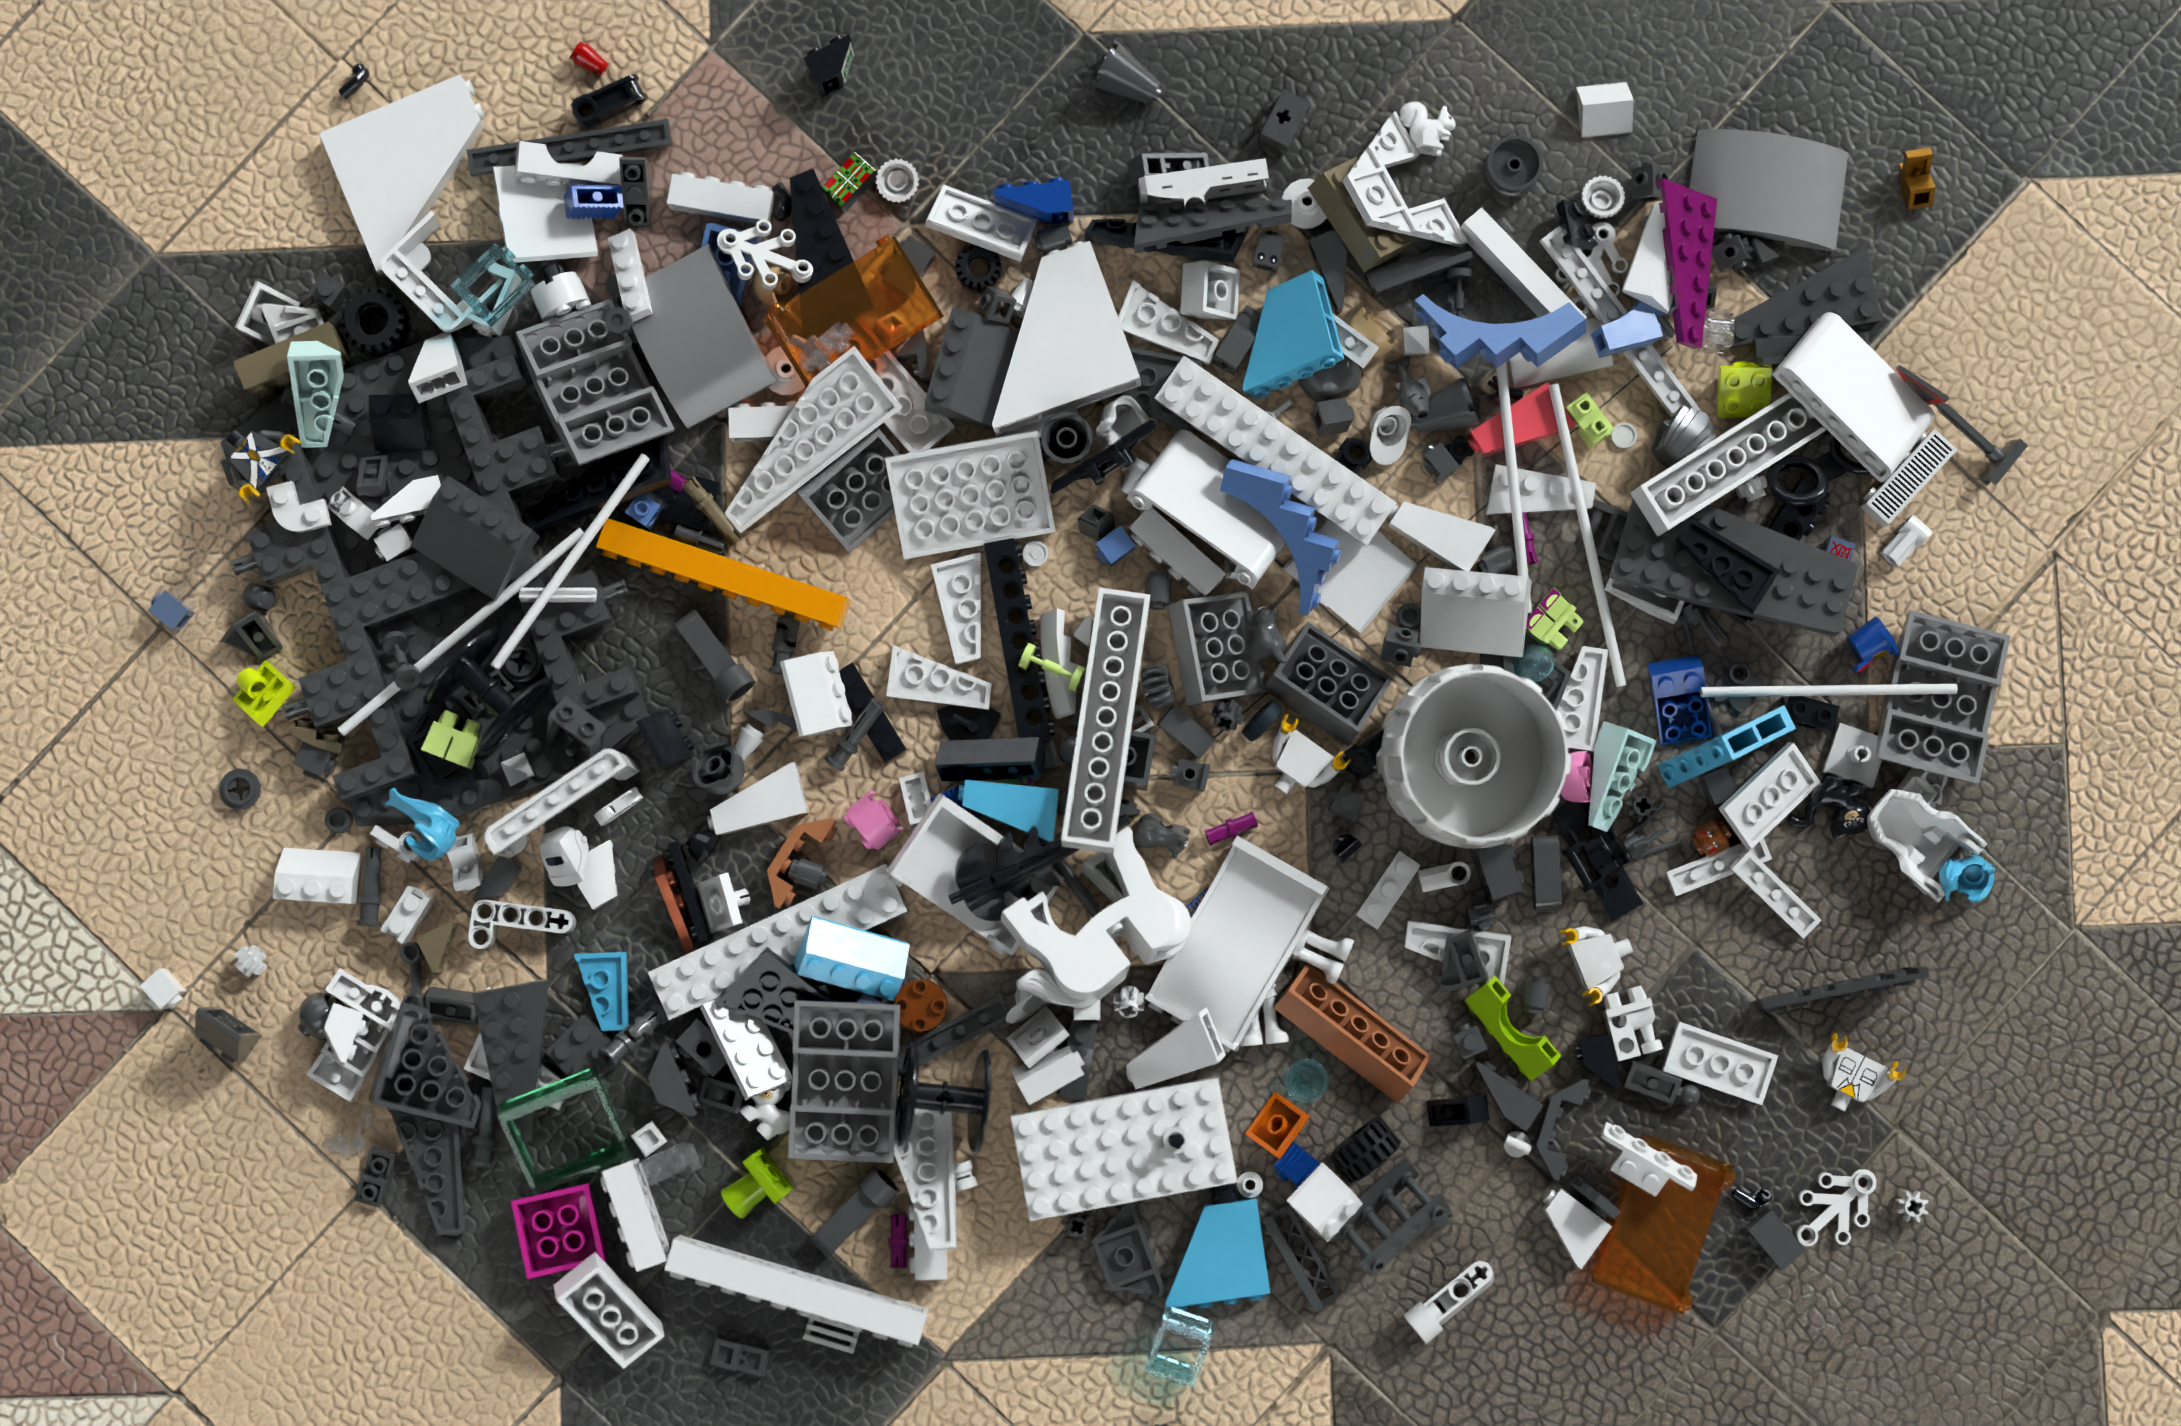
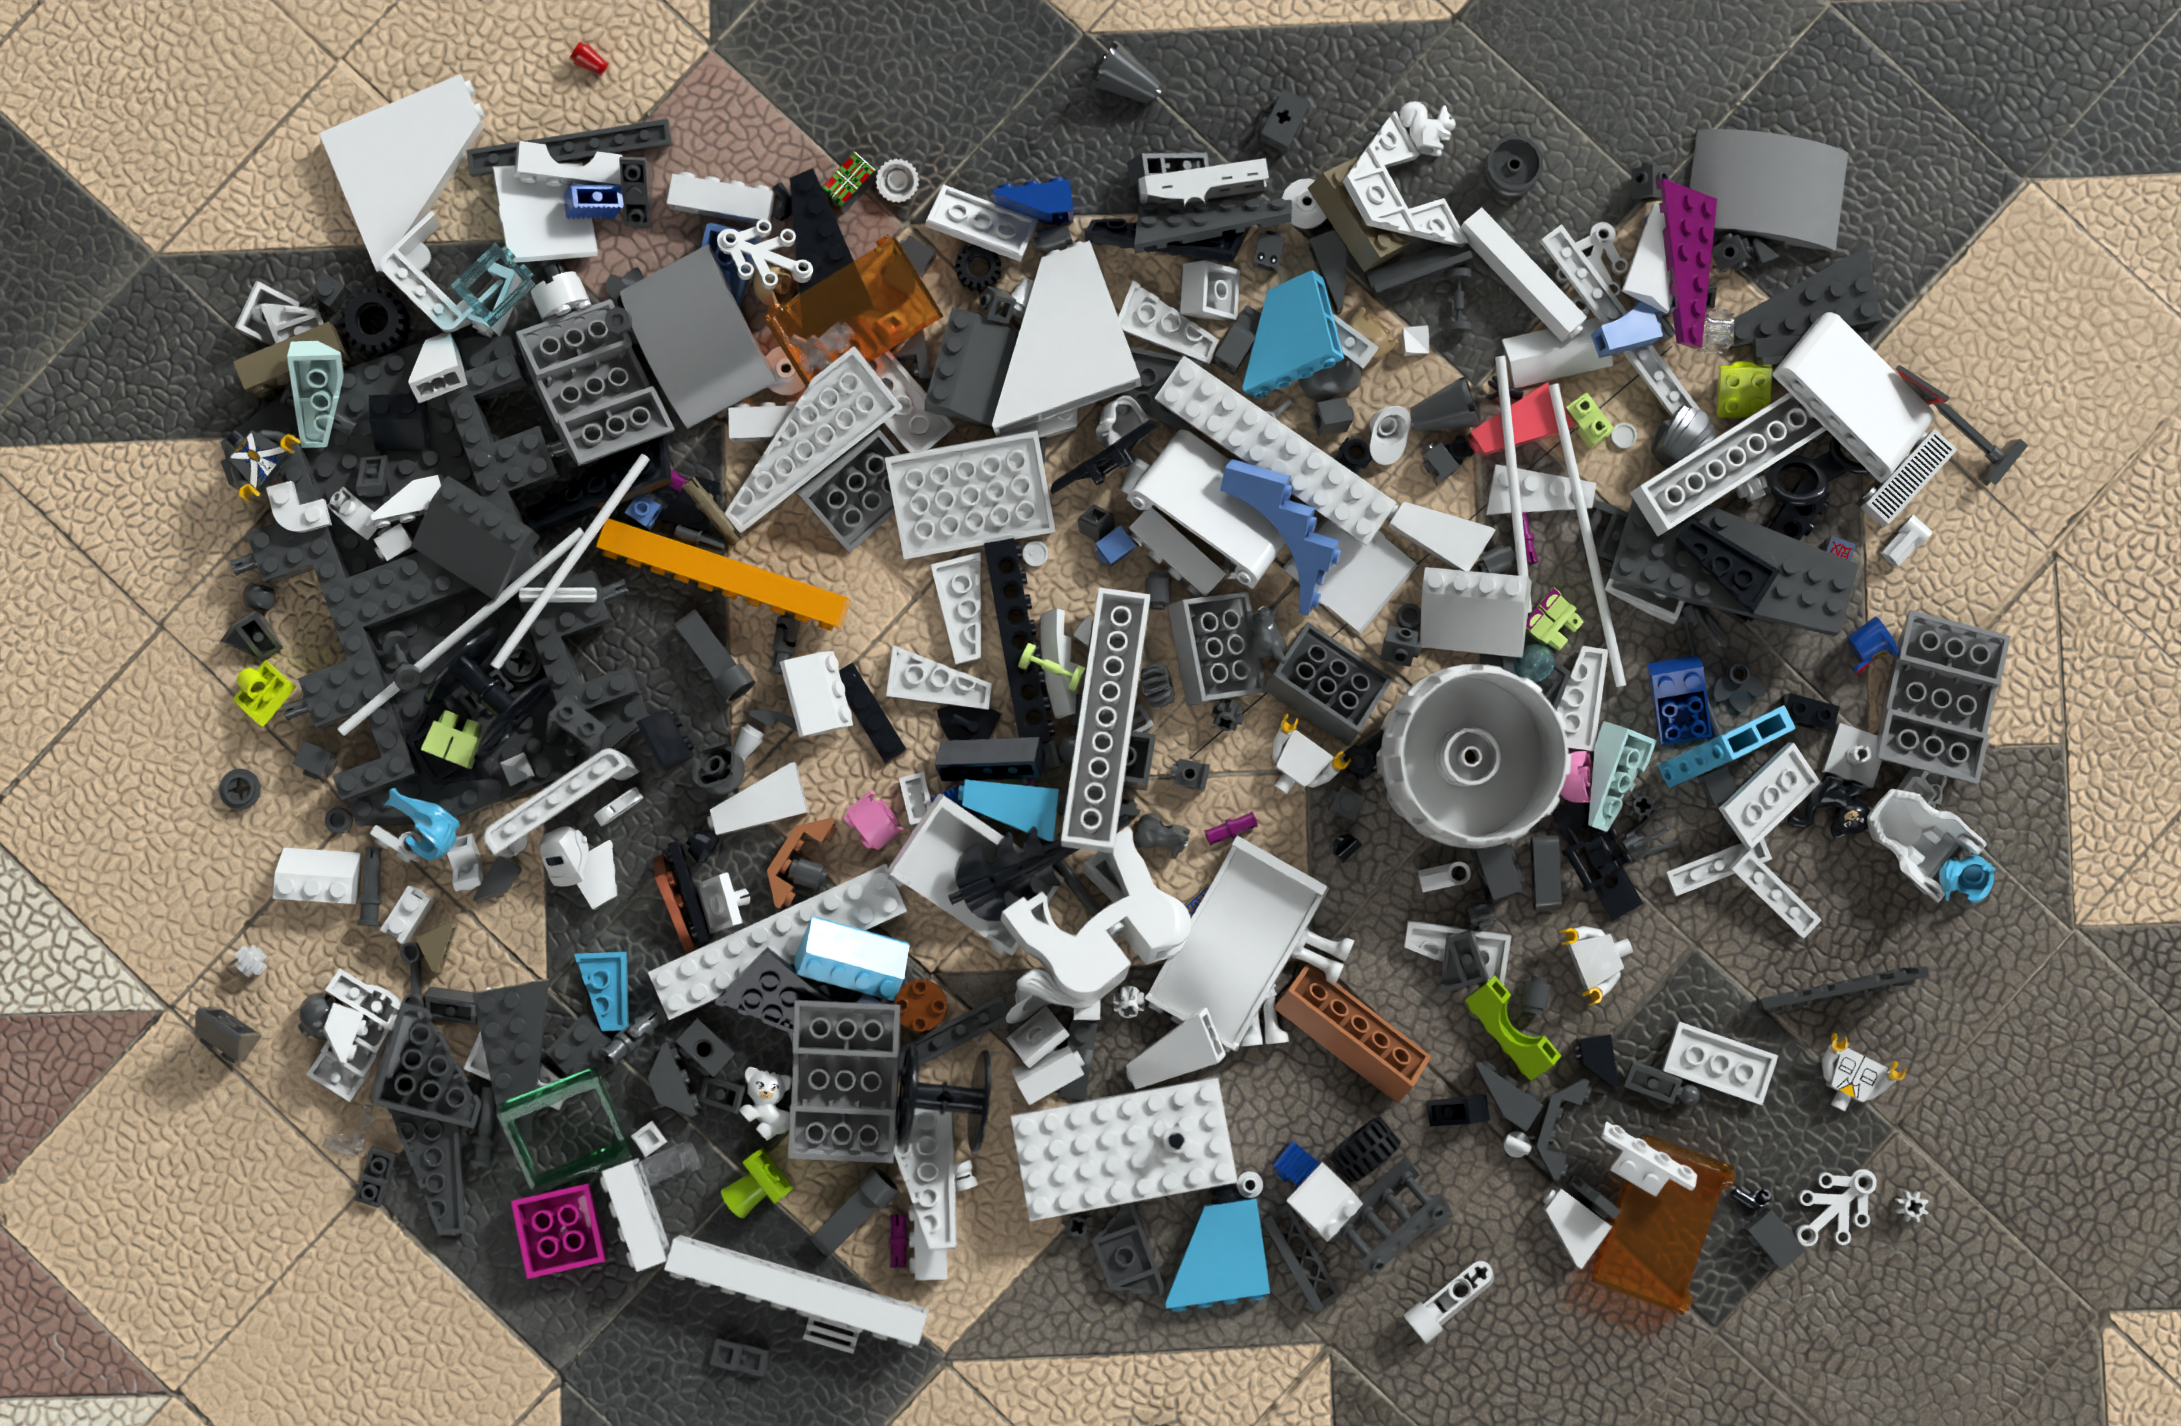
(163, 990): white brick -> none
(170, 611): sand blue brick -> none
(307, 732): dark tan slope -> none
(352, 85): black arm -> none
(523, 920): white beam -> none
(608, 101): black piece -> none
(609, 1310): white brick -> none
(630, 274): white plate -> none
(747, 1049): white plate -> none
(830, 64): black slope -> none
(849, 743): dark grey pin -> none
(1066, 428): dark grey cone -> none
(1186, 732): dark grey slope -> none
(1186, 1325): clear light blue window -> none
(1262, 721): black bush -> none
(1277, 1125): orange slope -> none
(1306, 1080): clear light blue hat -> none
(1388, 890): white plate -> none
(1412, 394): dark grey animal -> none
(1468, 1040): dark grey brick -> none
(1497, 343): medium blue arch -> none
(1578, 230): black wing -> none
(1603, 197): white hat -> none
(1605, 109): white slope -> none
(1624, 1019): white hips -> none
(1711, 837): dark orange head -> none
(1828, 690): white piece -> none
(1915, 178): pearl gold brick -> none

